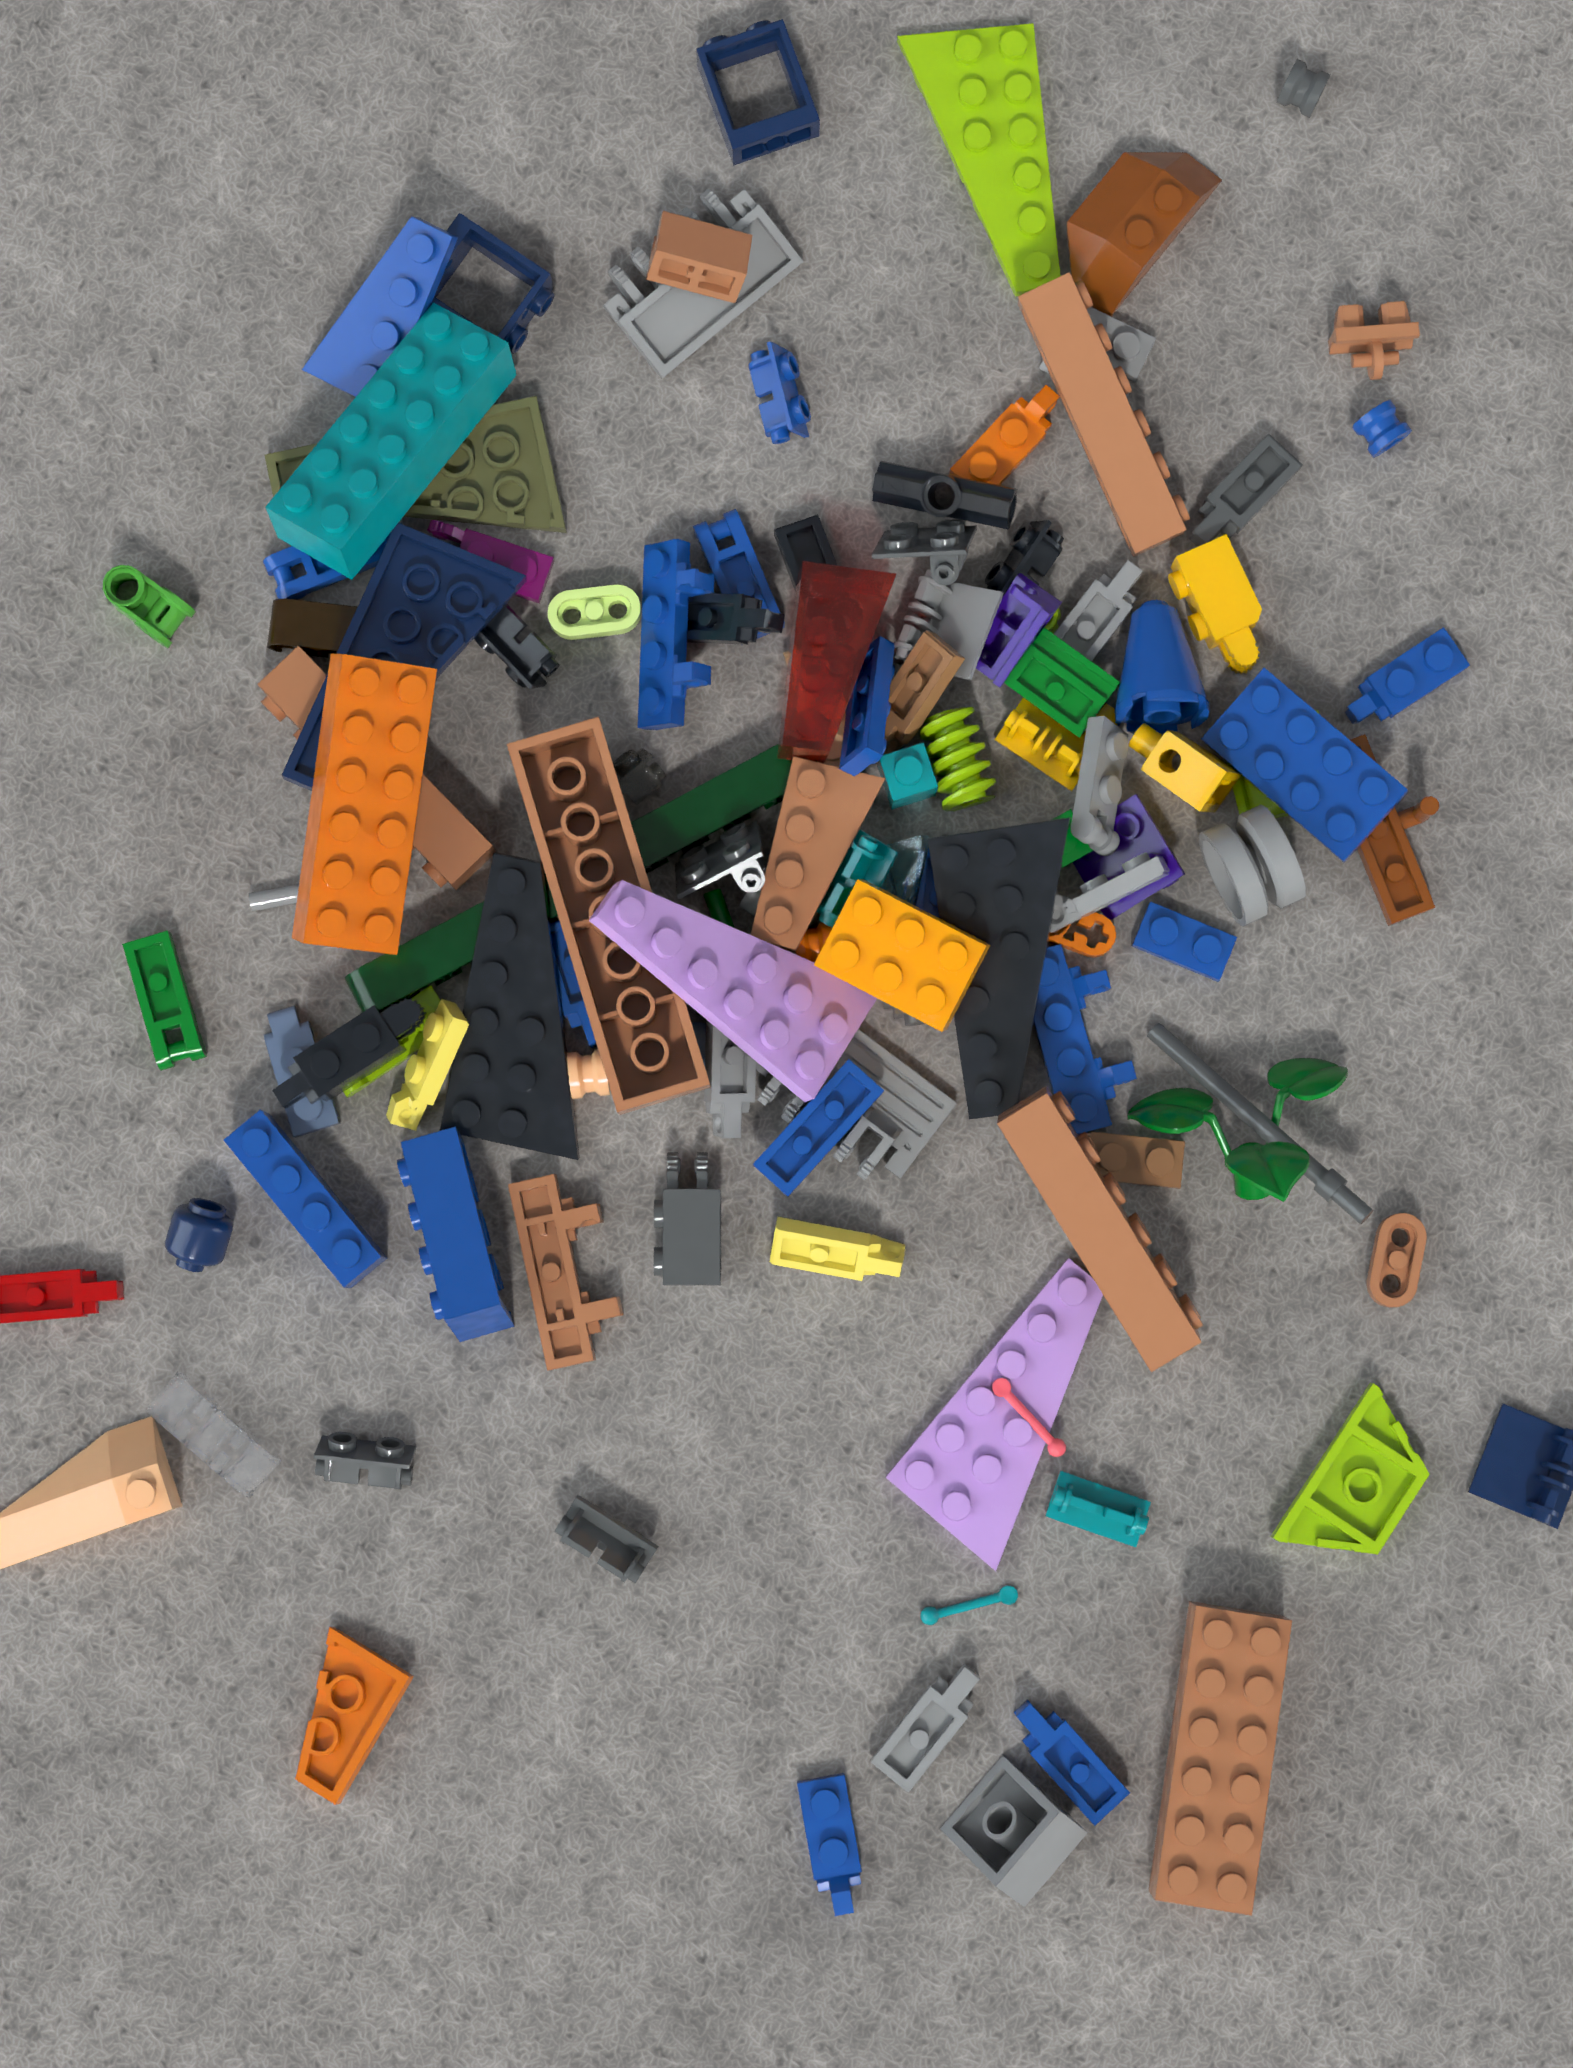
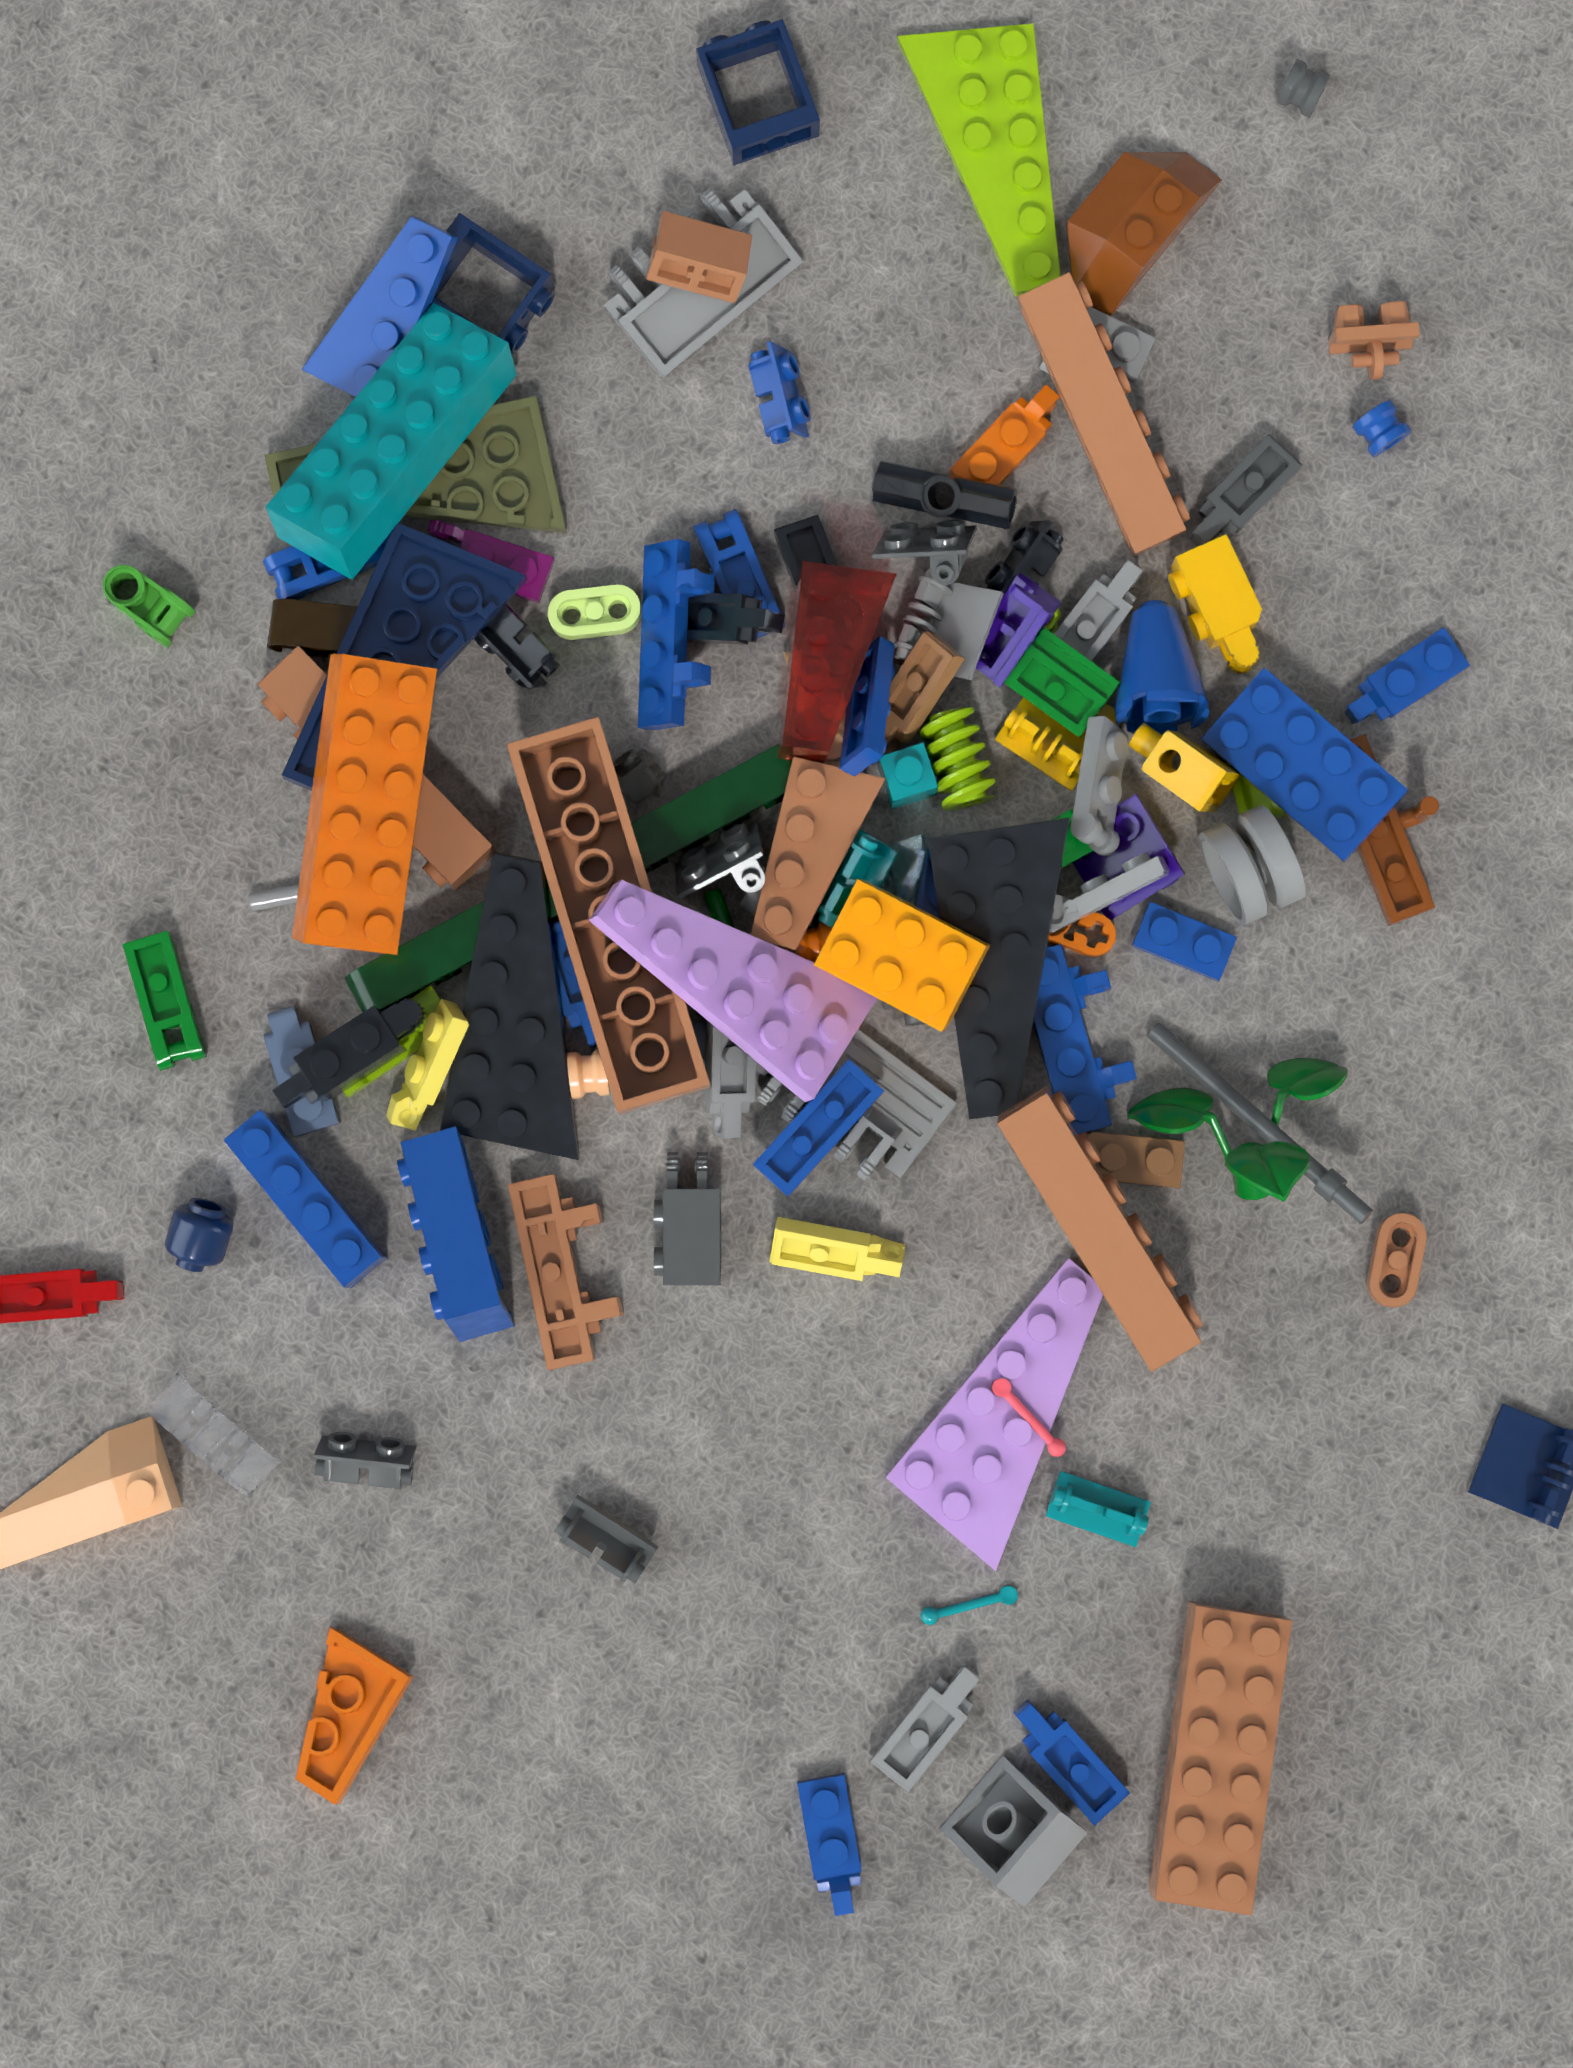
(1357, 1484): lime wing -> none

